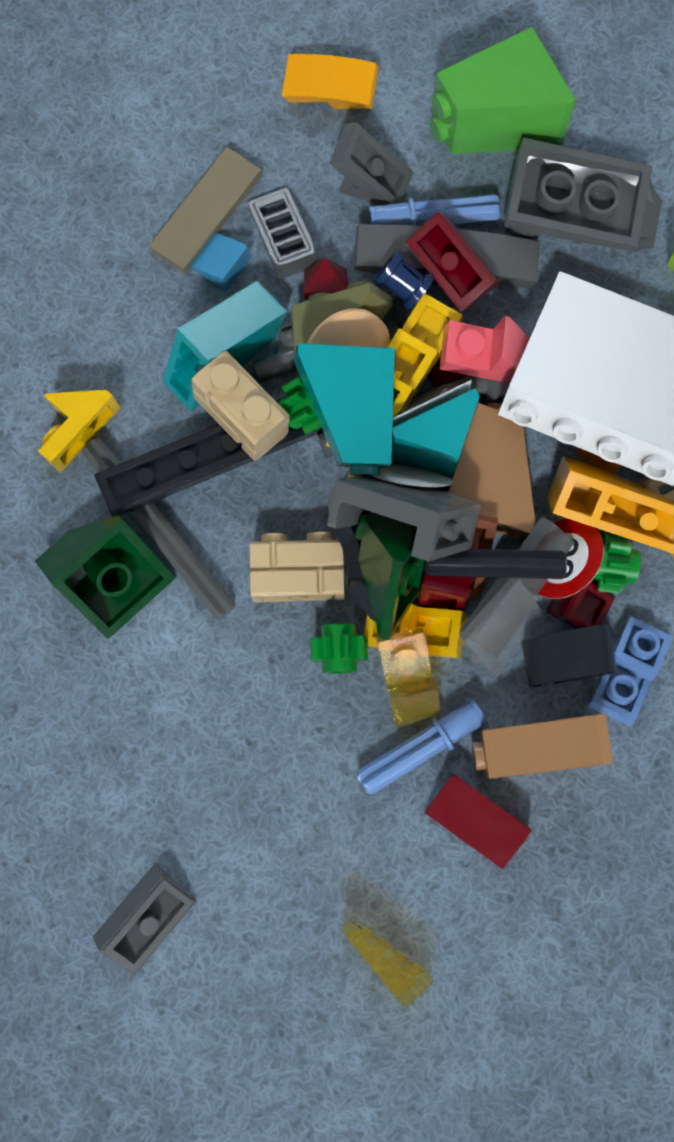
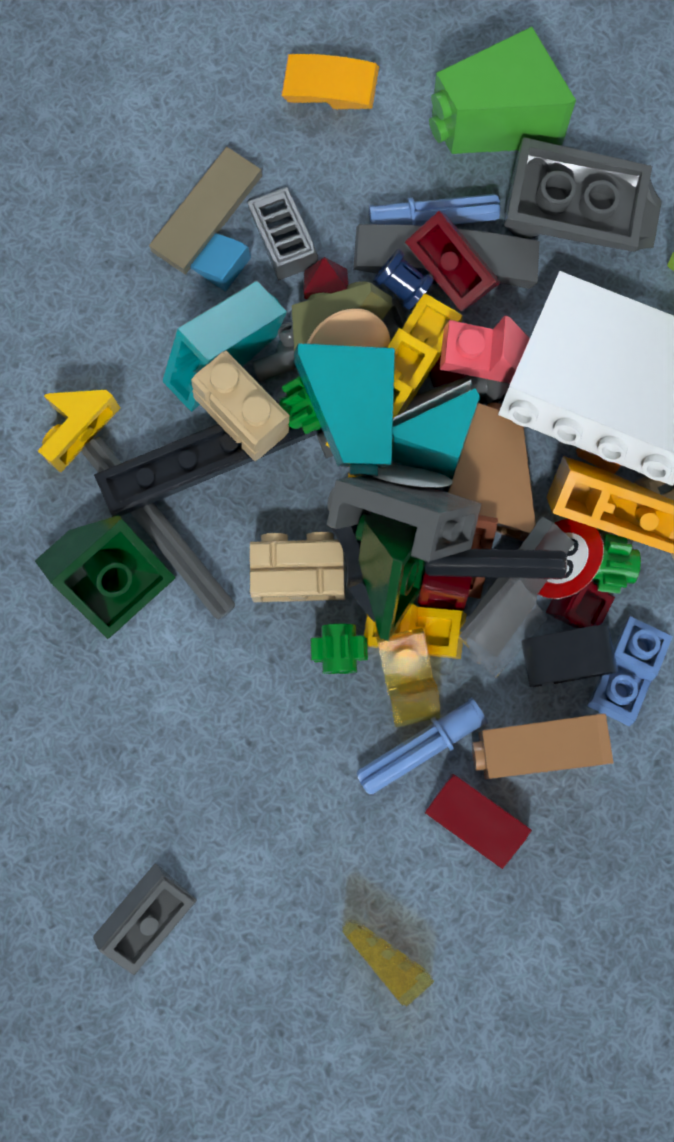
(369, 168): dark grey slope -> none

